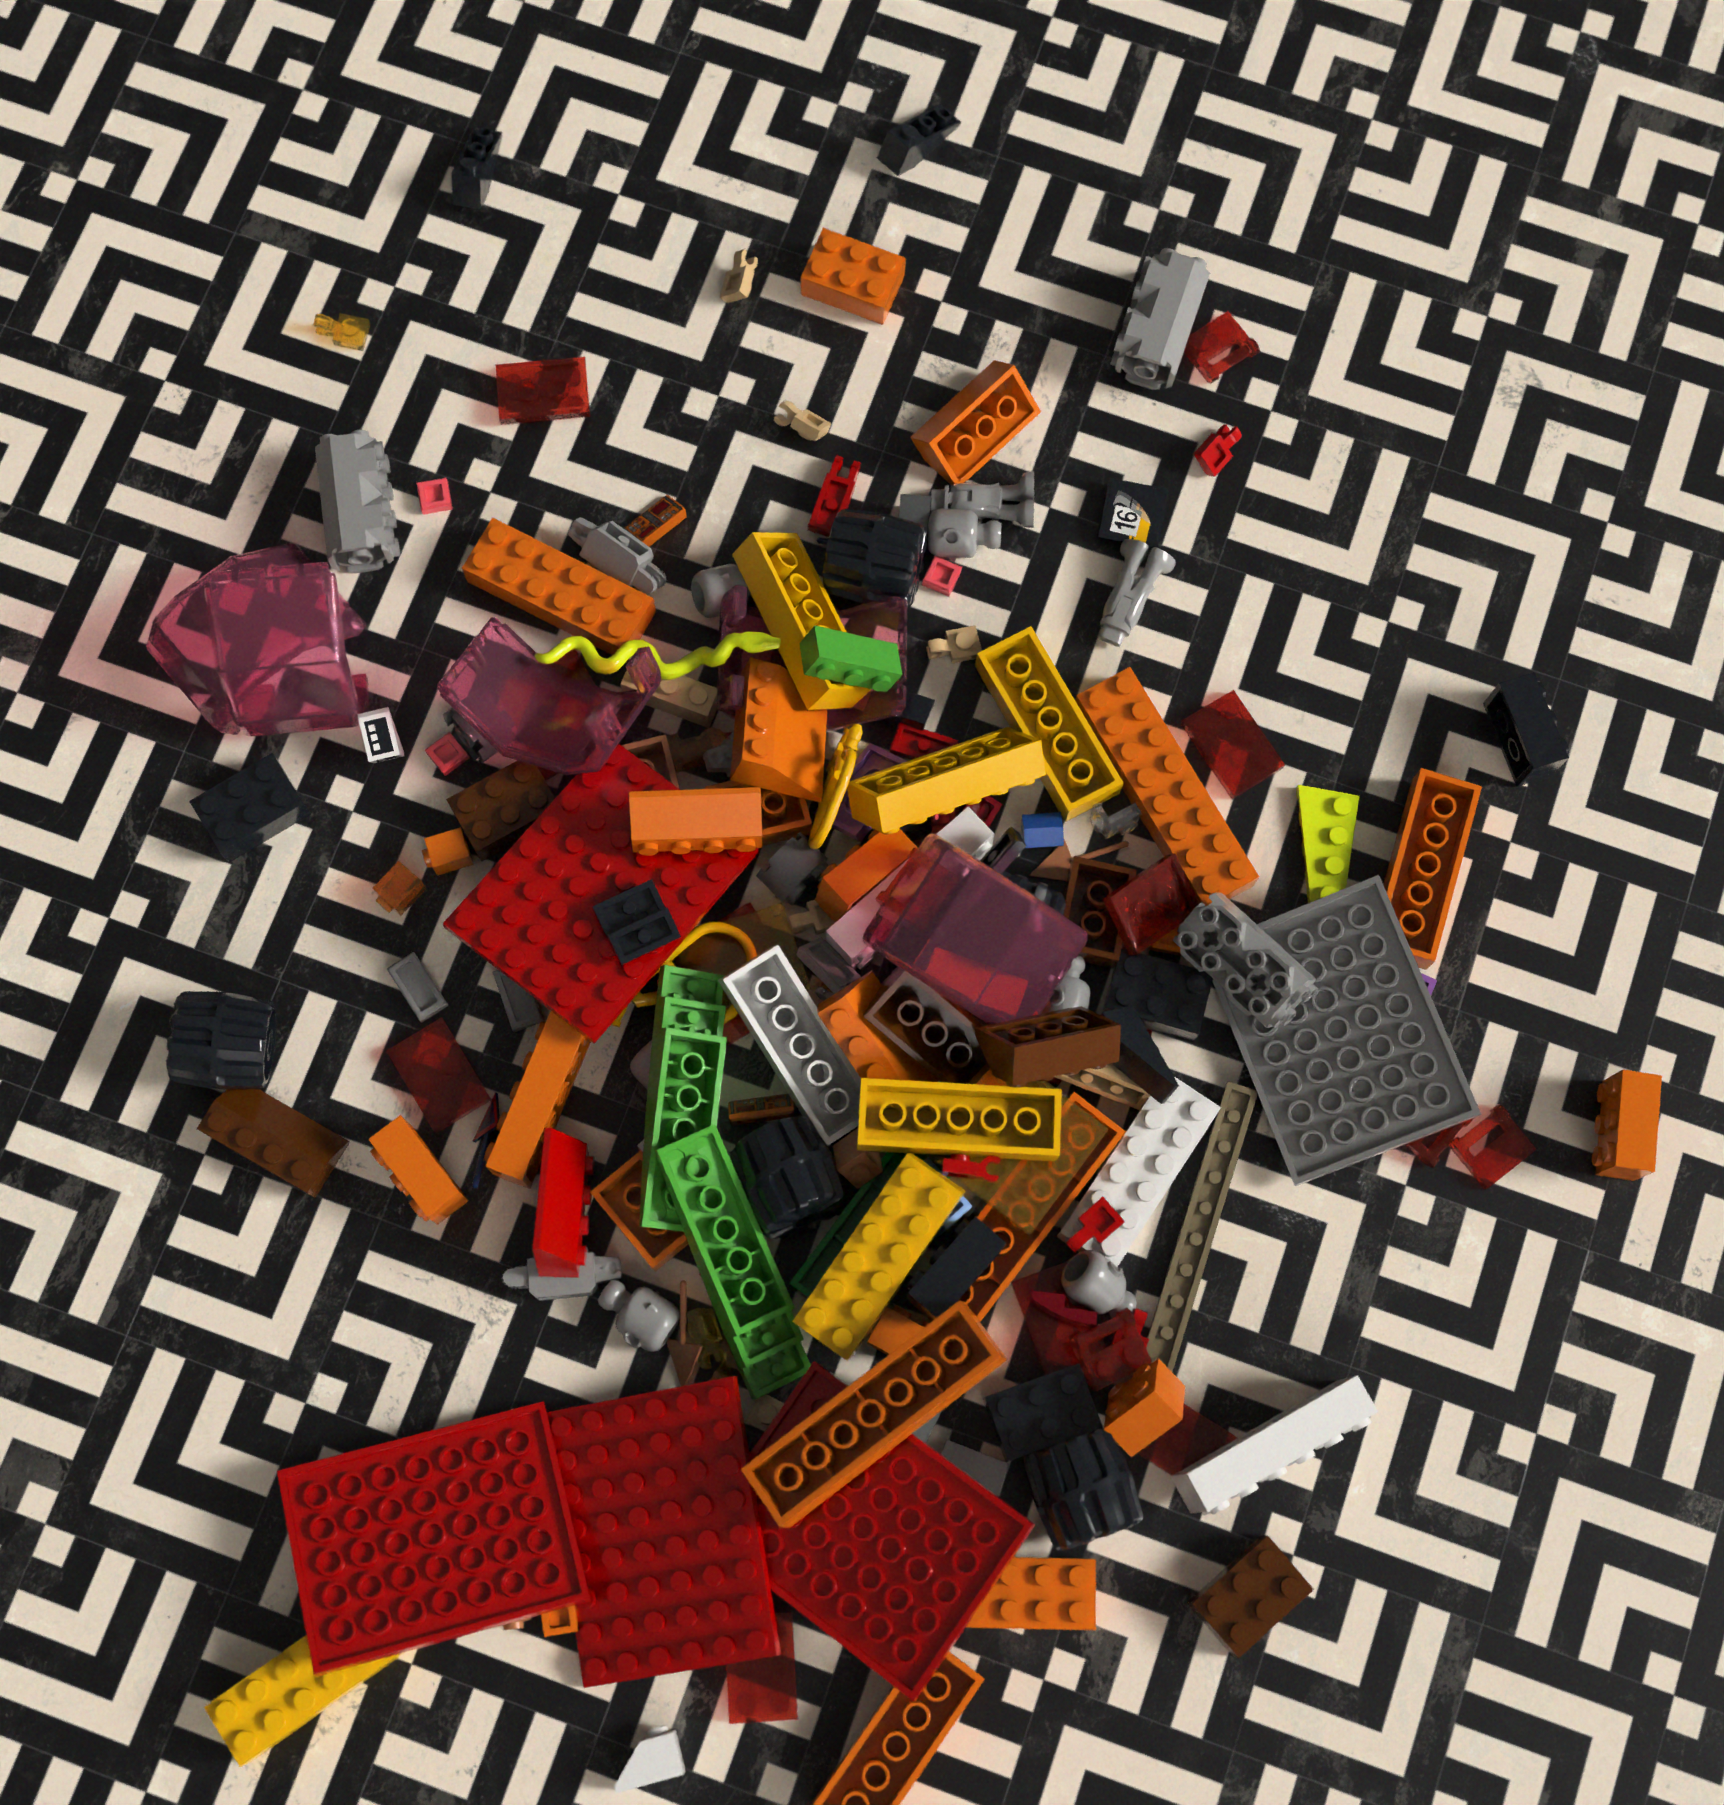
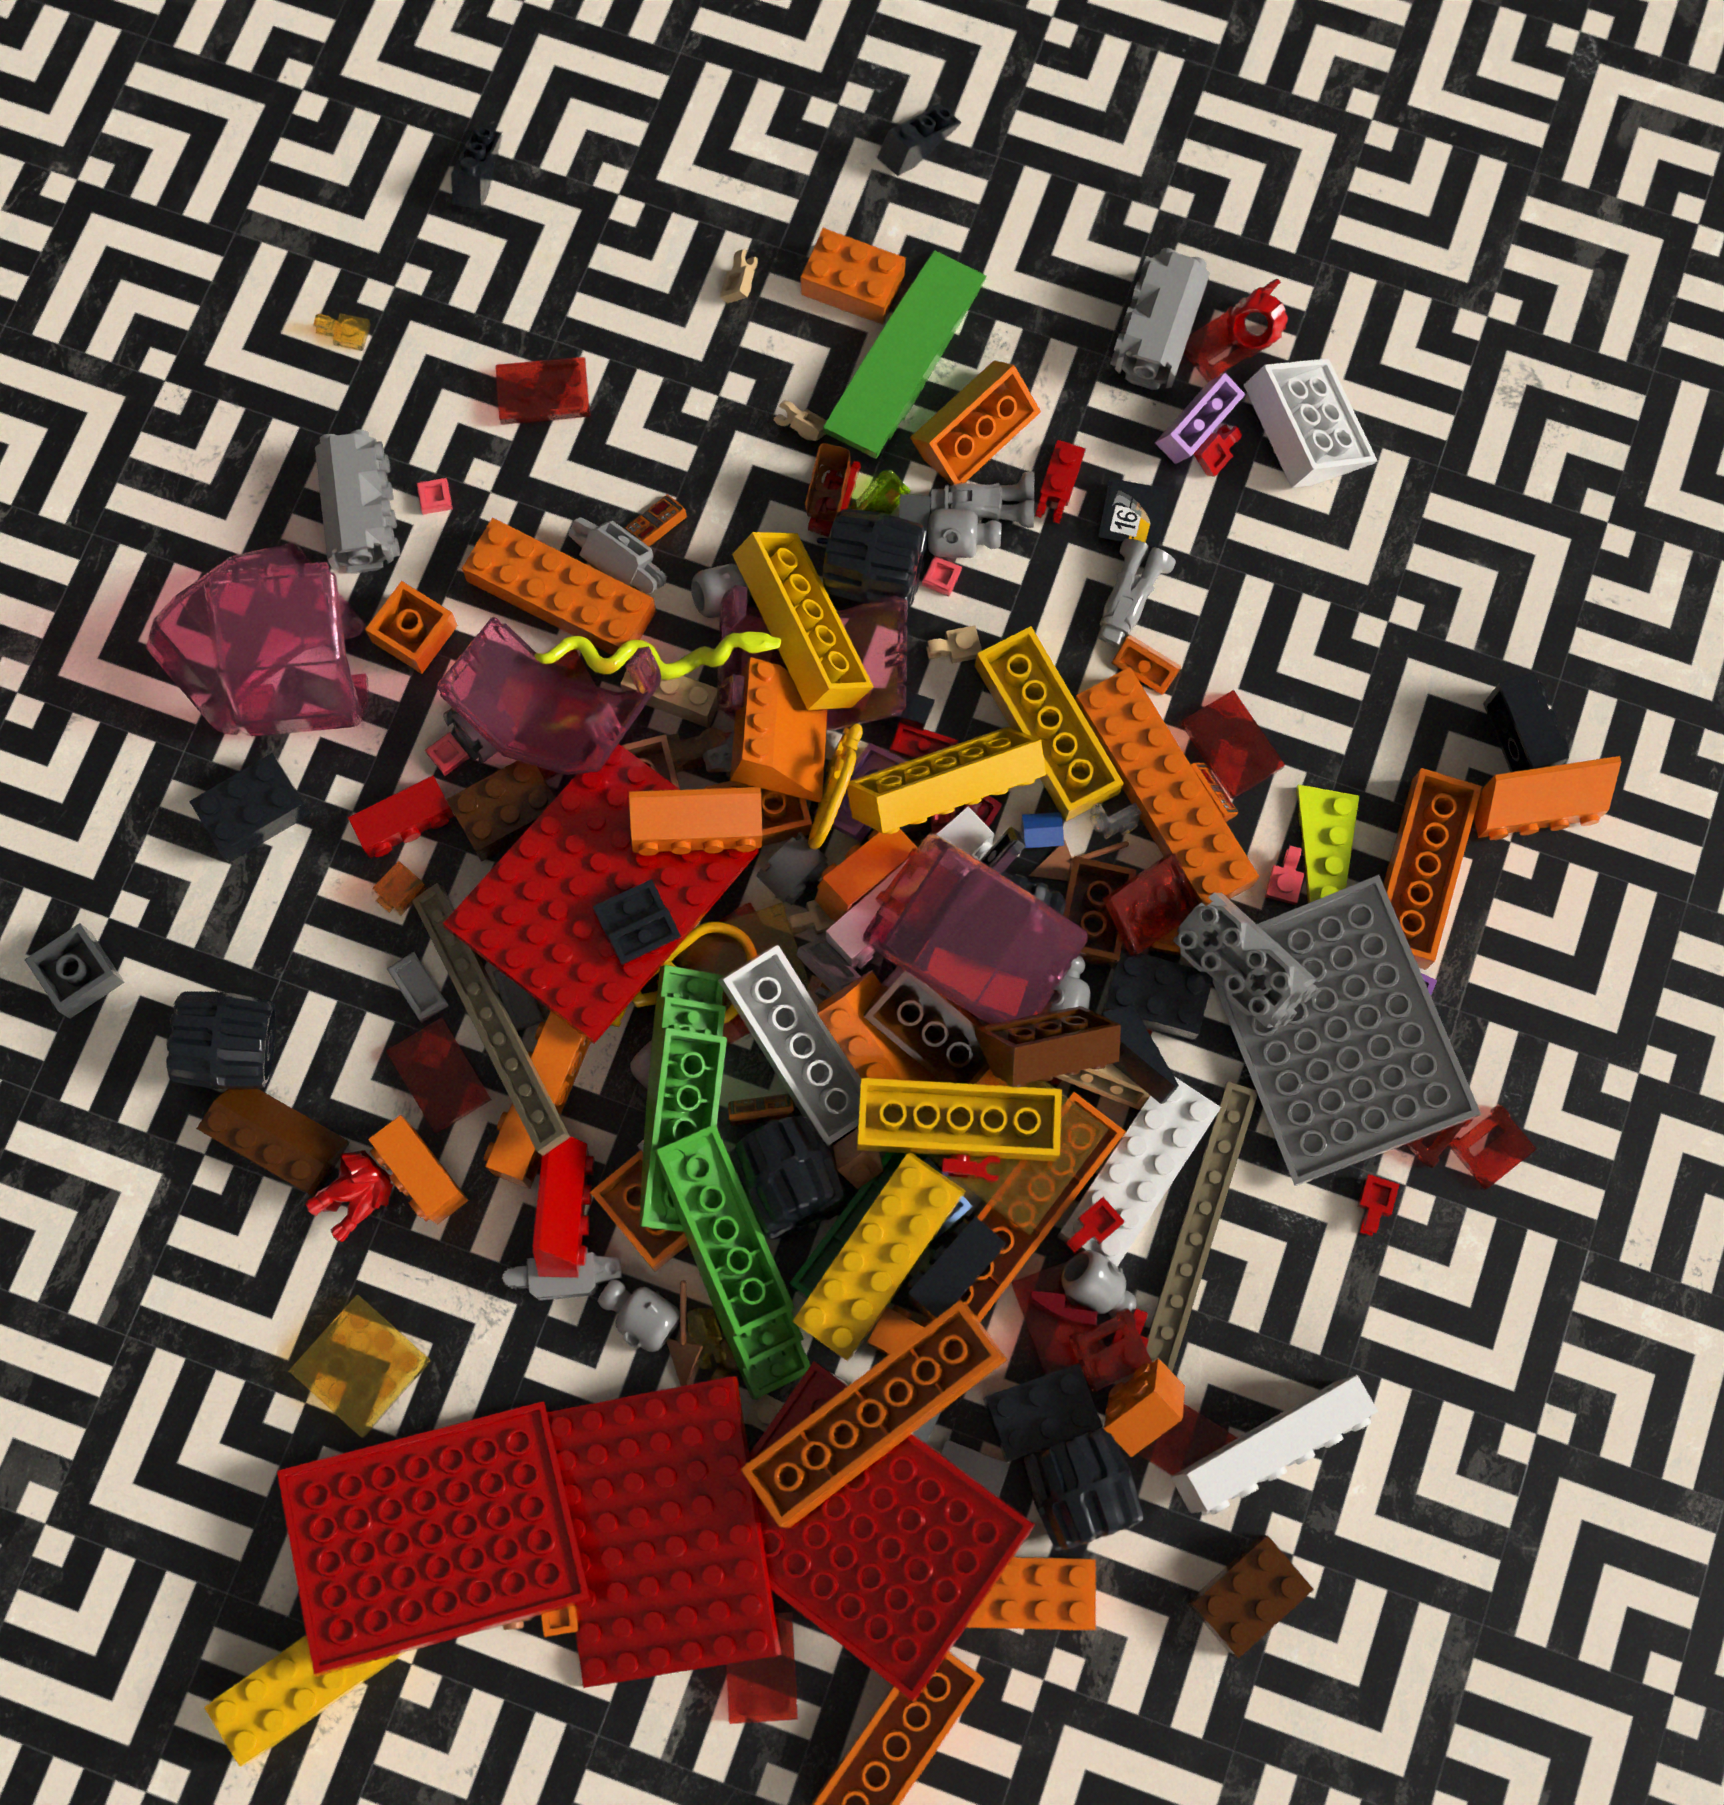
(74, 971): none -> dark grey brick
(360, 1184): none -> red piece
(360, 1366): none -> clear yellow plate
(380, 735): white slope -> none
(401, 817): none -> red brick
(411, 627): none -> orange brick
(447, 852): orange brick -> none
(487, 1125): dark blue piece -> none
(492, 1024): none -> dark tan plate
(654, 1760): white slope -> none
(831, 458): none -> dark orange piece
(850, 659): bright green brick -> none
(882, 494): none -> clear neon green slope
(904, 355): none -> bright green slope
(1060, 478): none -> red hinge
(1147, 664): none -> orange slope
(1200, 418): none -> lavender brick
(1215, 791): none -> orange slope
(1260, 302): none -> red piece
(1285, 881): none -> coral plate
(1309, 421): none -> white slope
(1378, 1199): none -> red plate
(1546, 798): none -> orange slope
(1627, 1125): orange brick -> none

